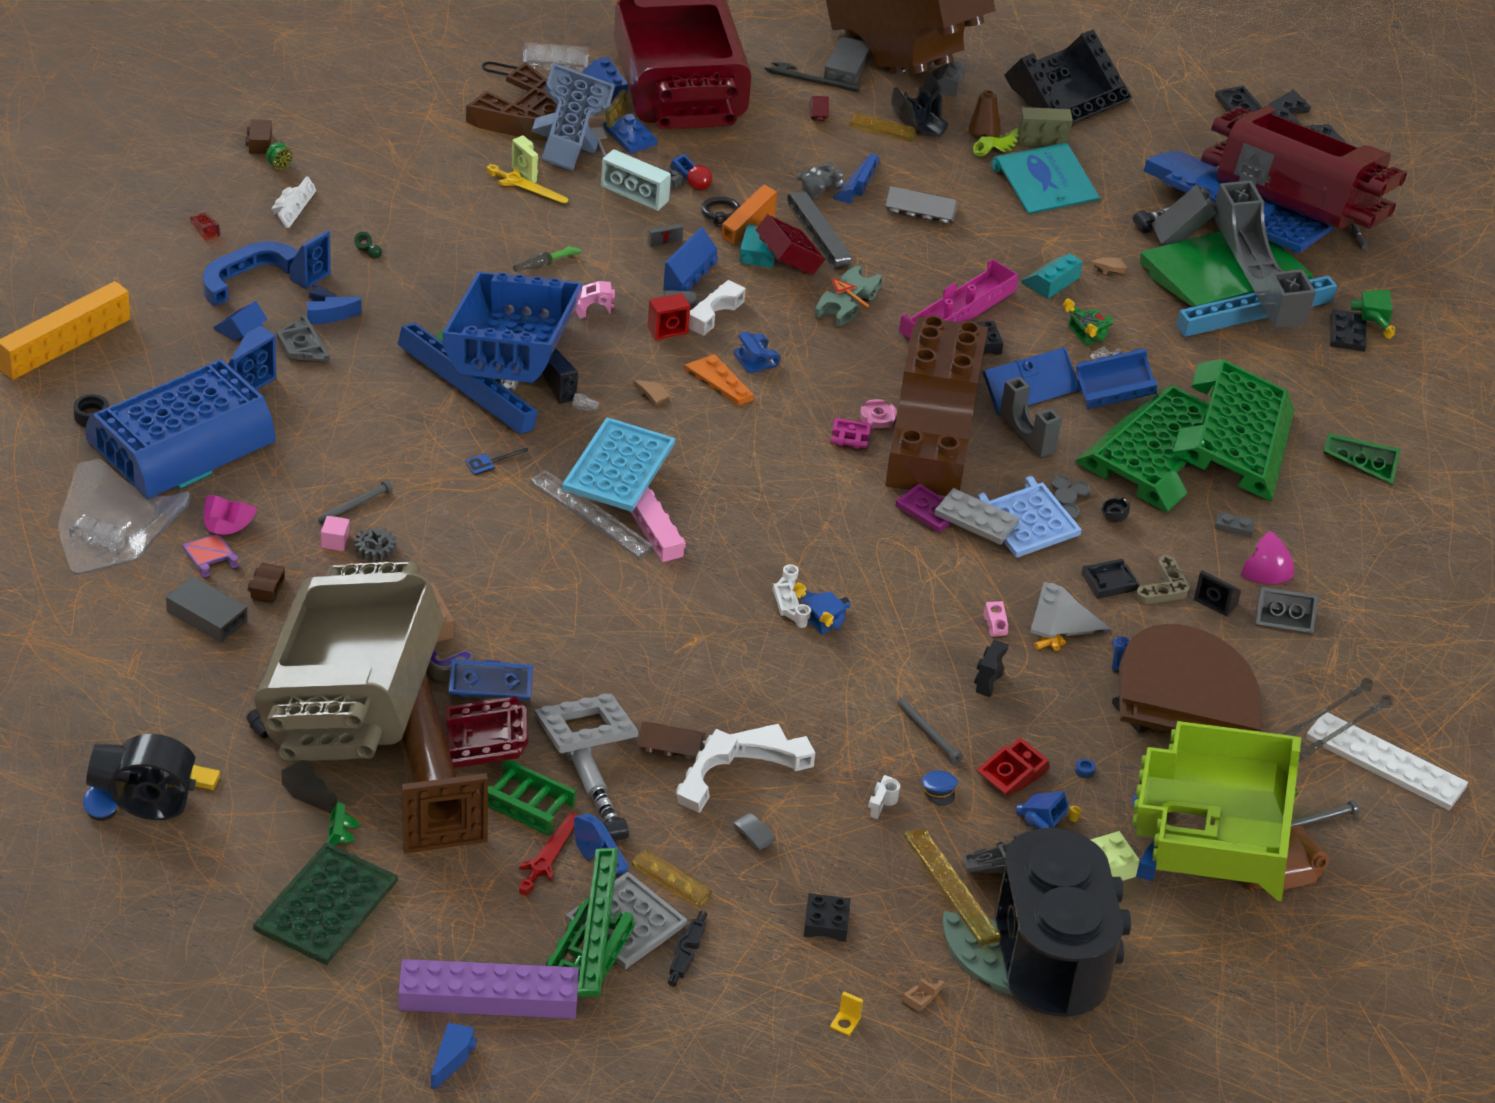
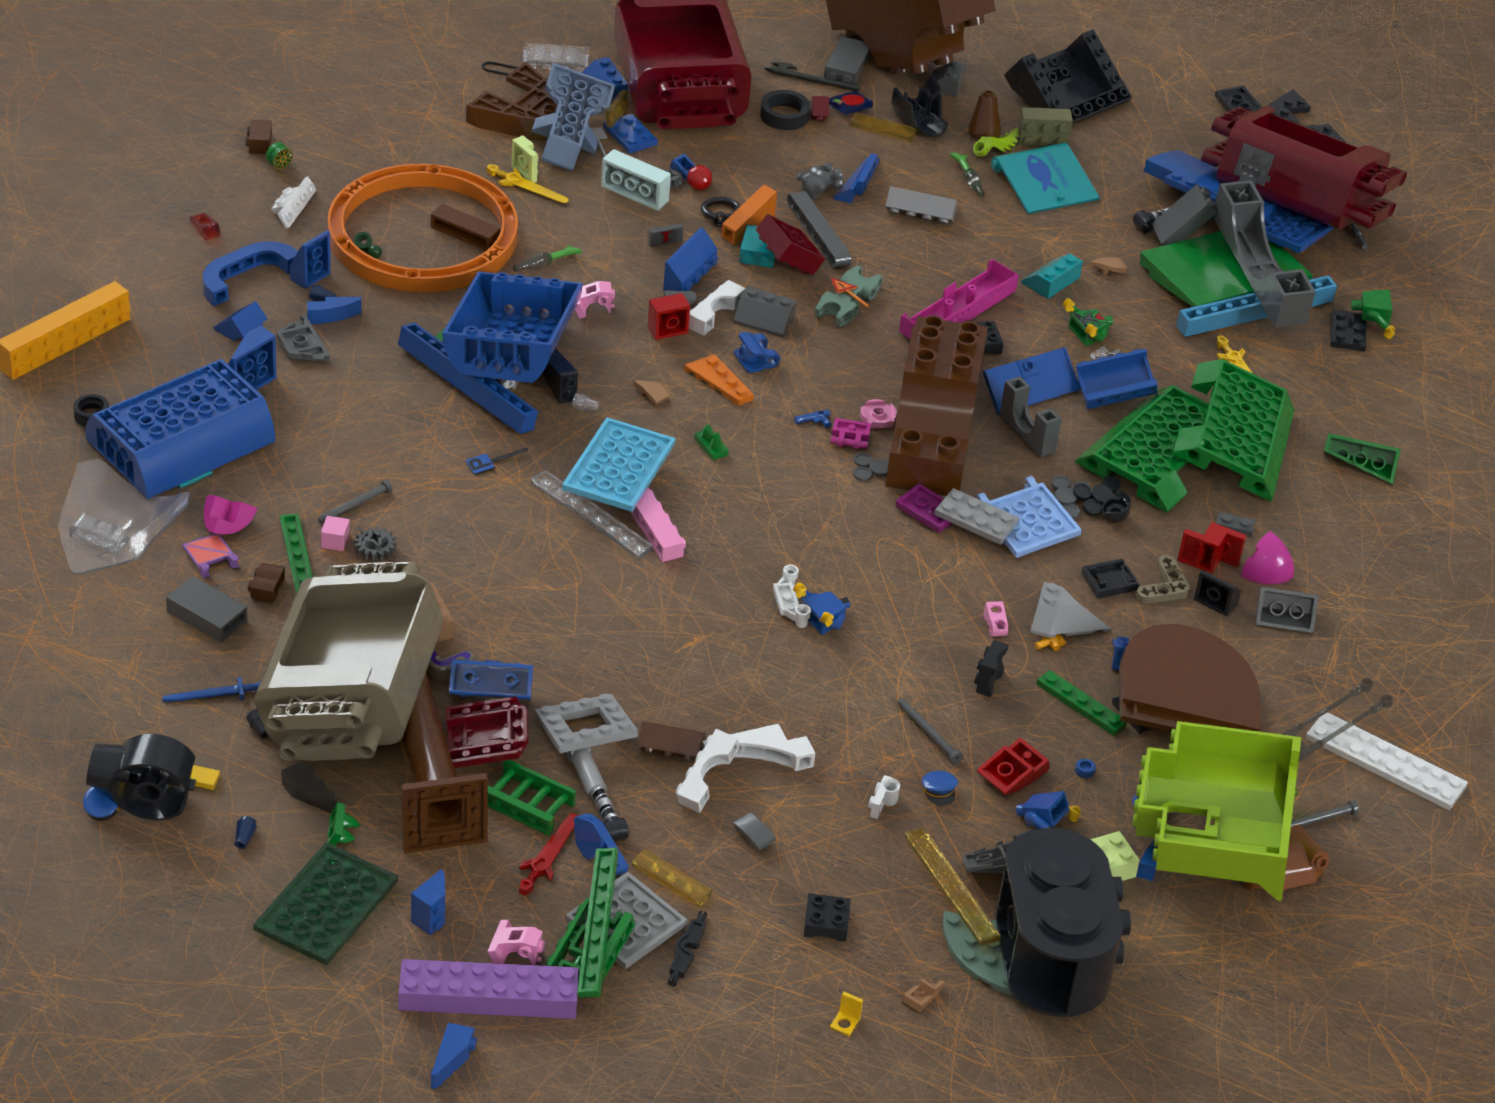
(212, 692): none -> blue sword
(244, 831): none -> dark blue cone
(295, 548): none -> green tile
(422, 176): none -> orange piece
(429, 904): none -> blue slope
(464, 227): none -> reddish brown brick
(510, 939): none -> bright pink tile
(711, 443): none -> green tile
(765, 311): none -> dark grey slope
(785, 121): none -> black tyre
(820, 416): none -> blue hose
(850, 102): none -> clear blue tile
(876, 467): none -> dark grey piece
(969, 174): none -> clear smoke piece
(1081, 702): none -> green plate
(1099, 494): none -> black piece
(1212, 547): none -> red bracket
(1231, 356): none -> yellow sword

